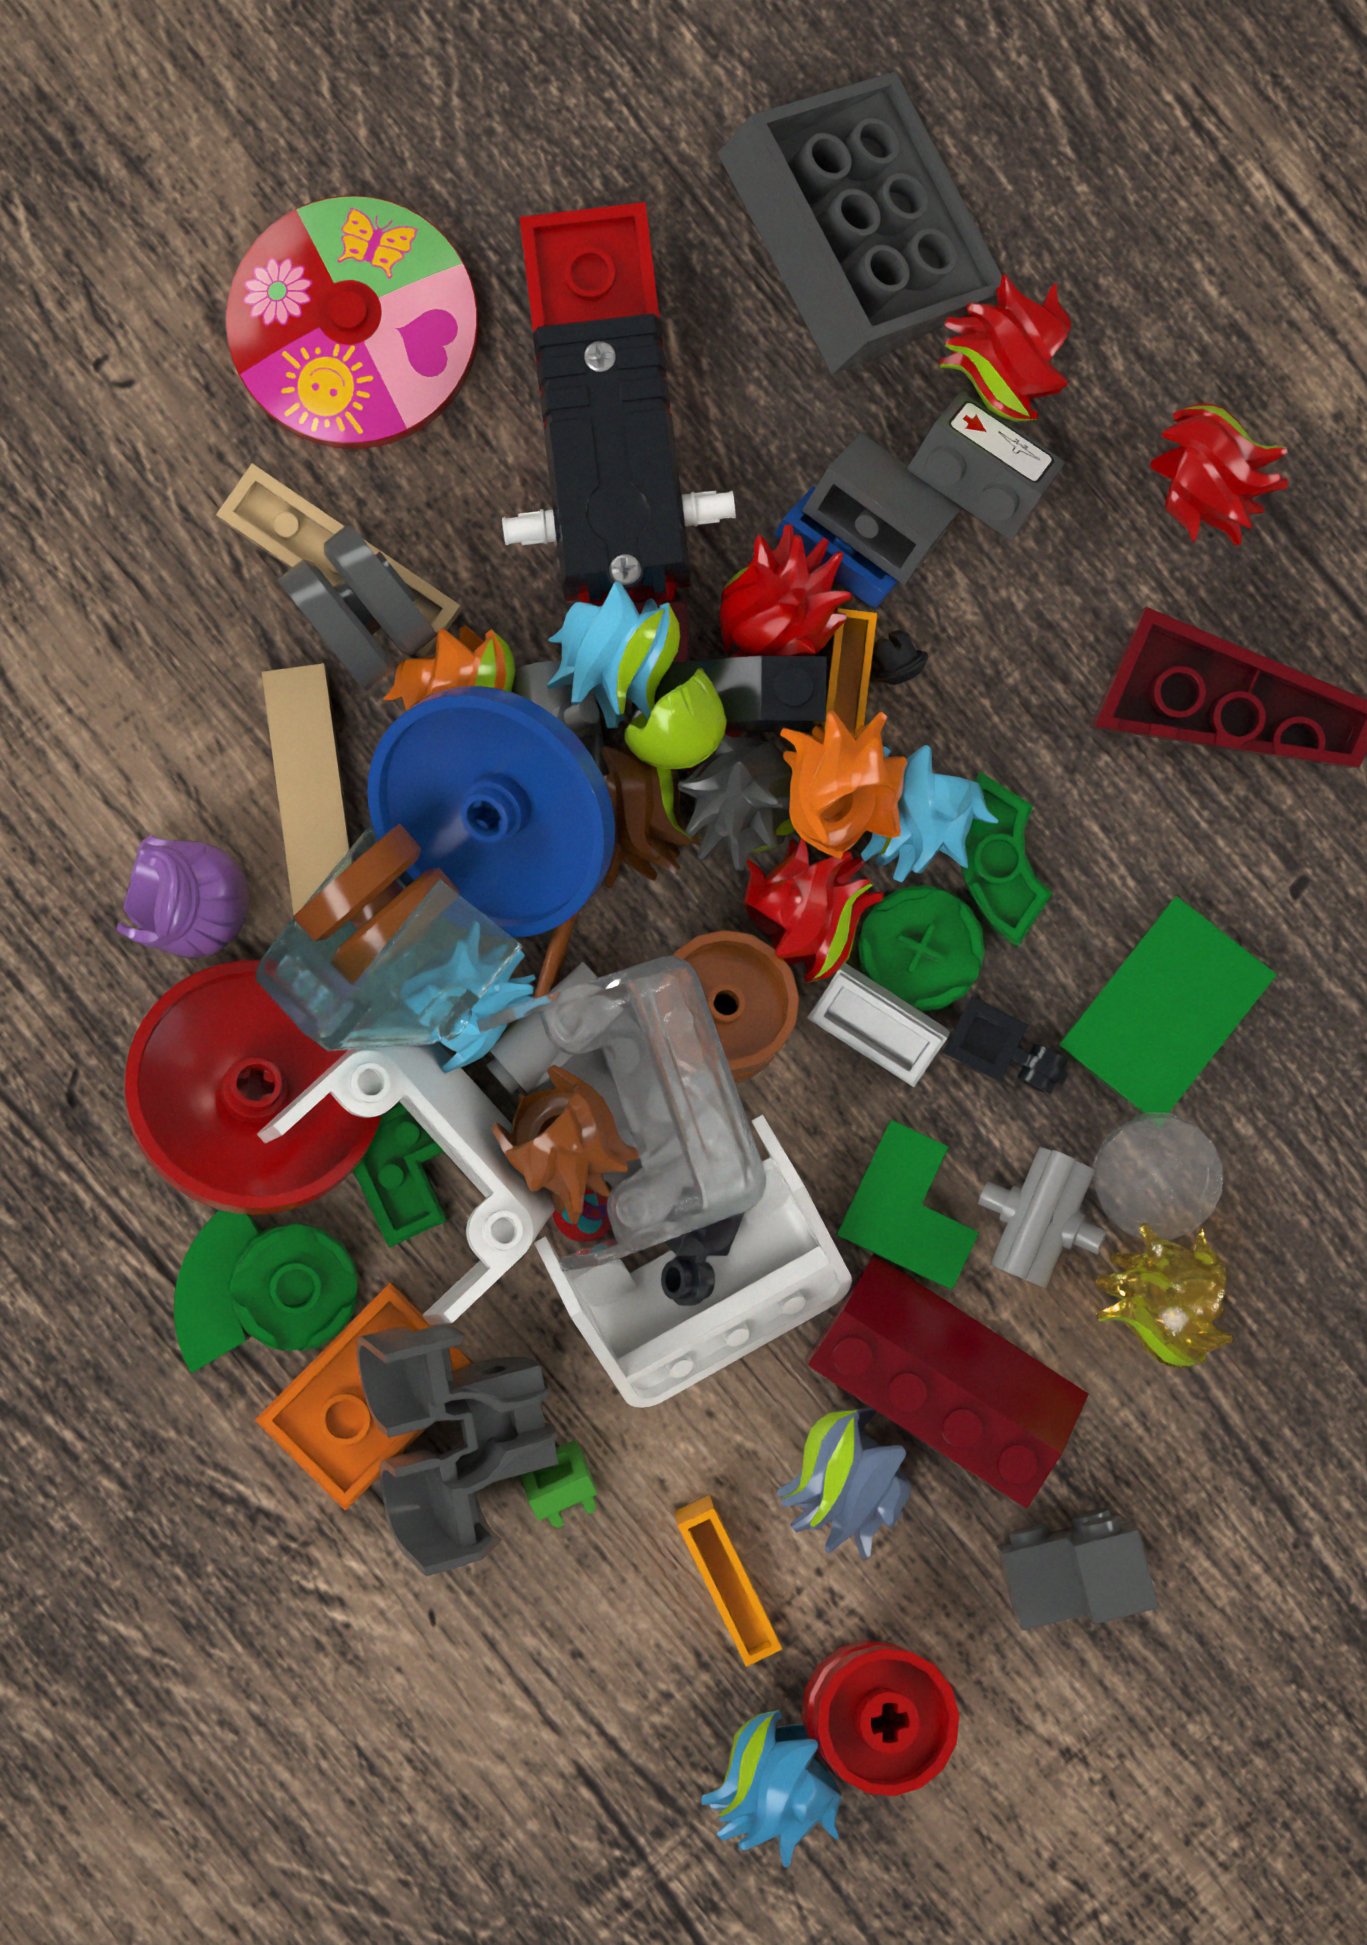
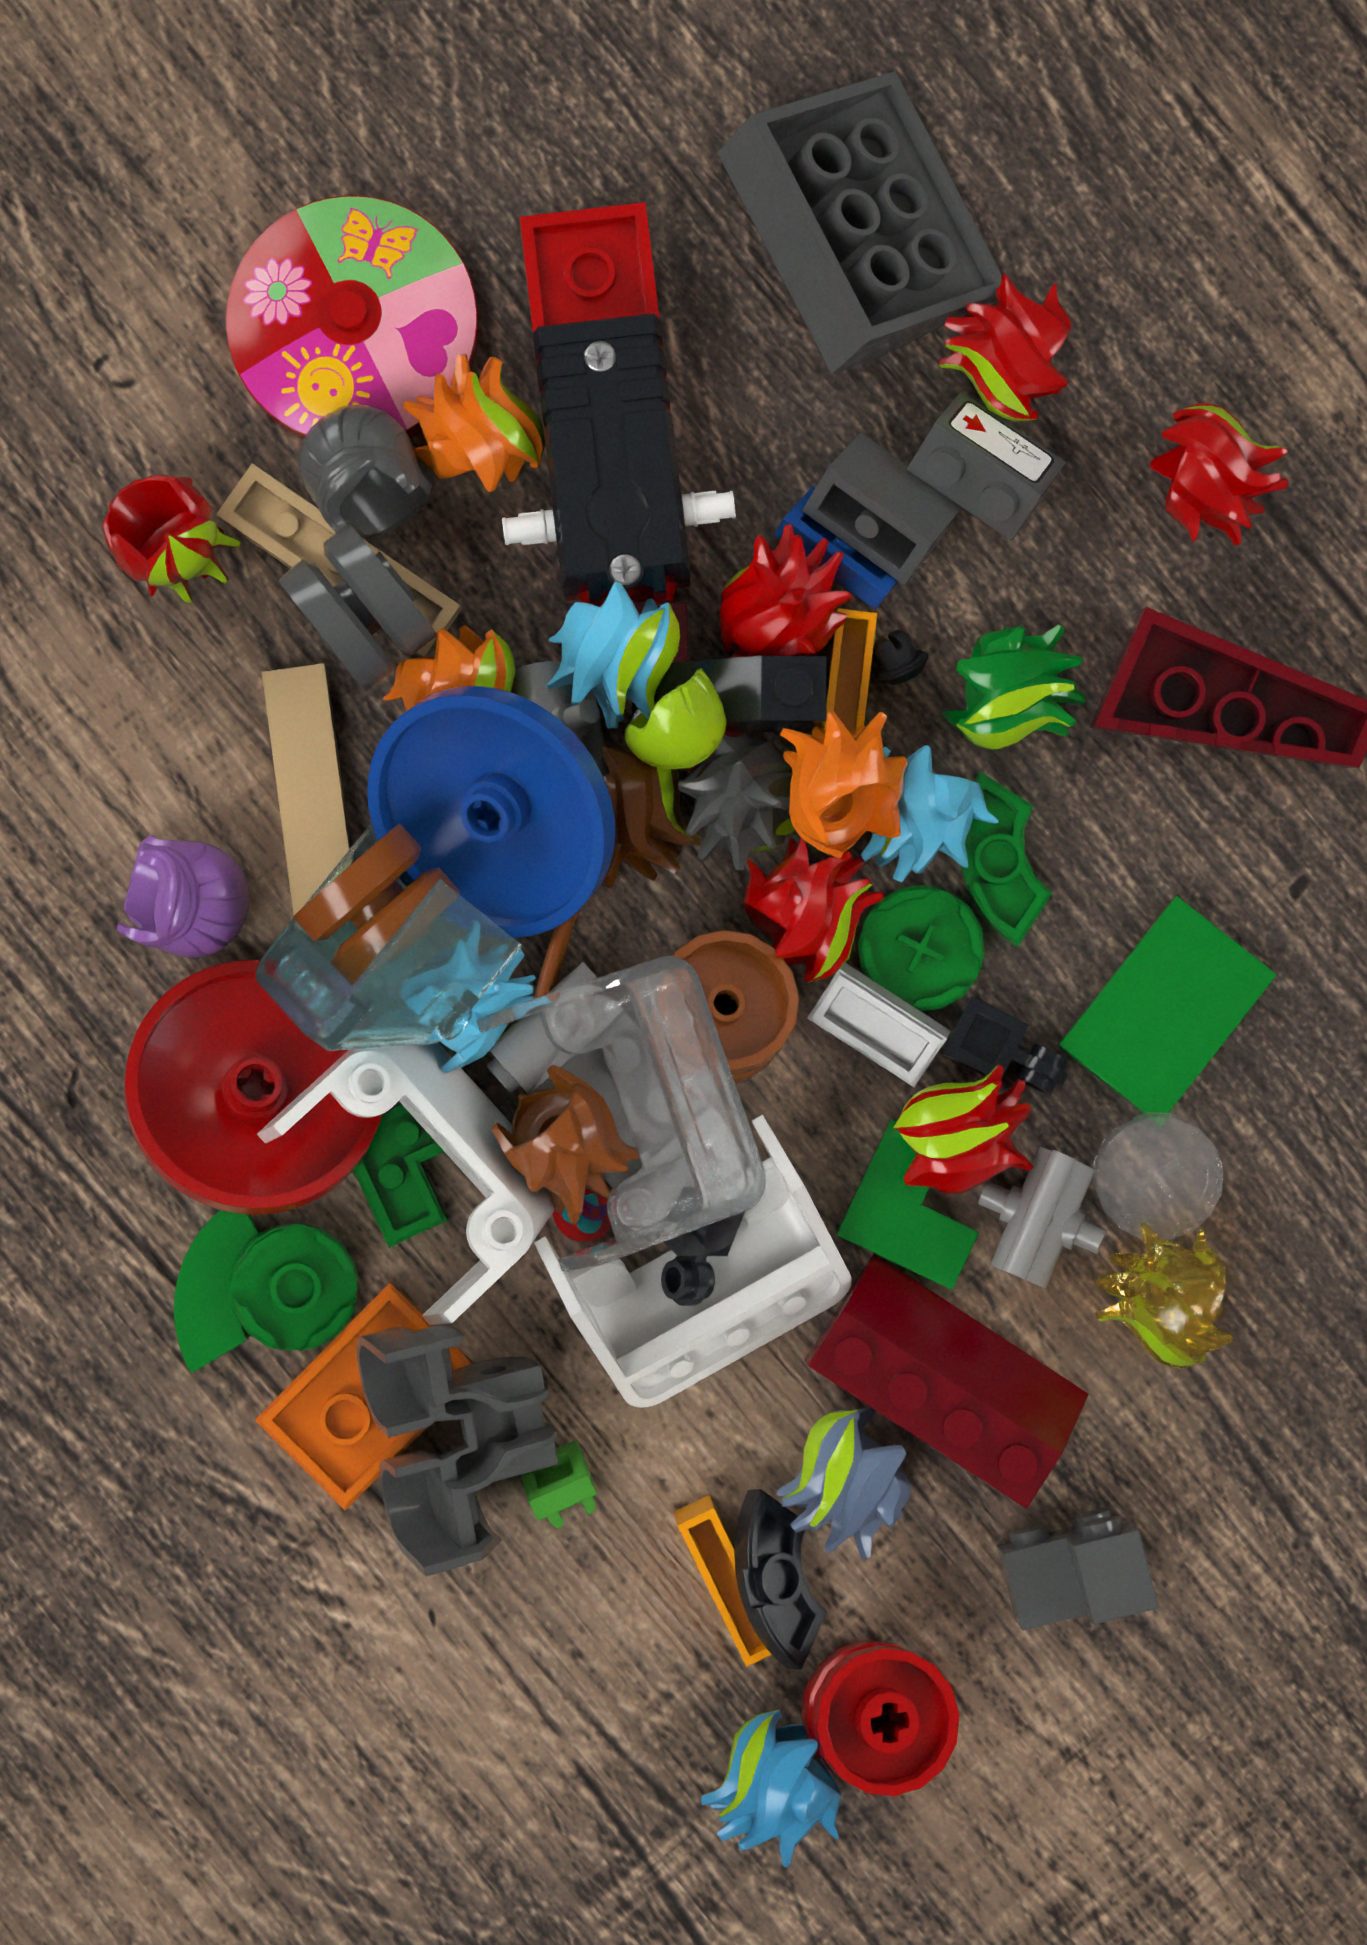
(164, 534): none -> red hair
(362, 470): none -> dark grey hair
(477, 426): none -> orange hair
(773, 1580): none -> black tile
(963, 1133): none -> red hair
(1015, 688): none -> green hair

